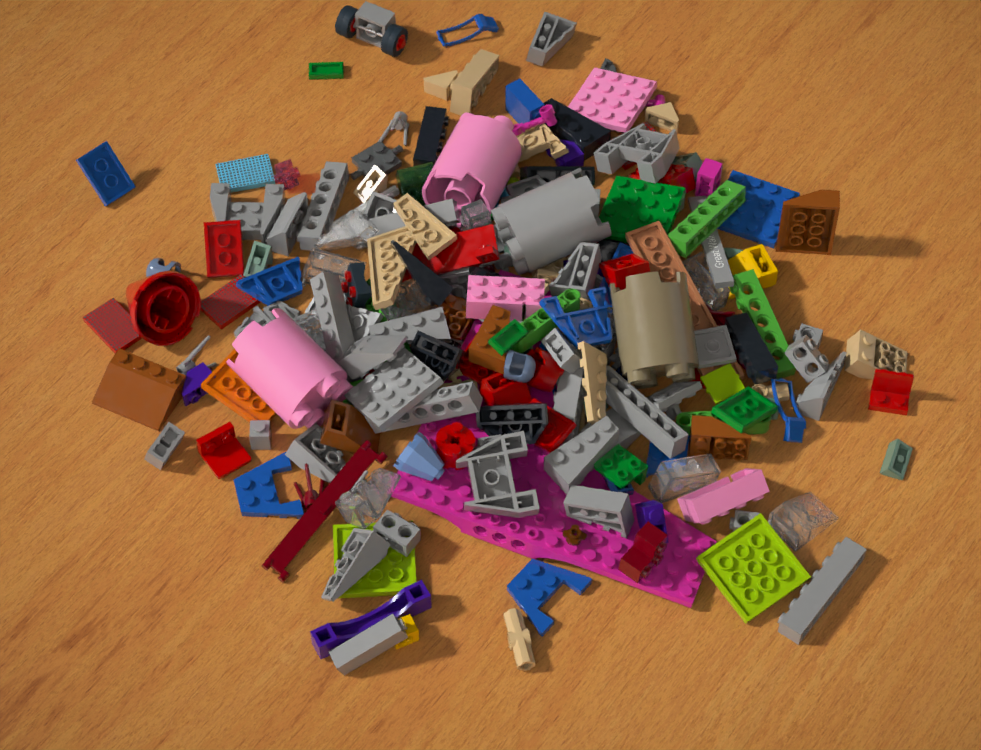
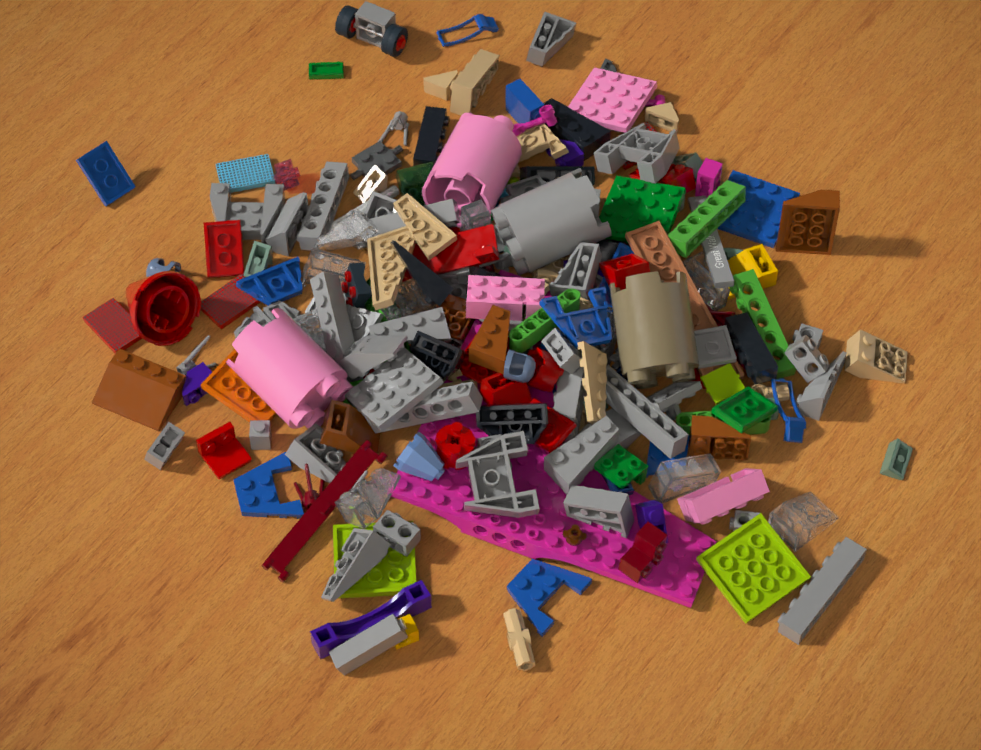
(508, 337): green tile -> none
(890, 391): red bracket -> none

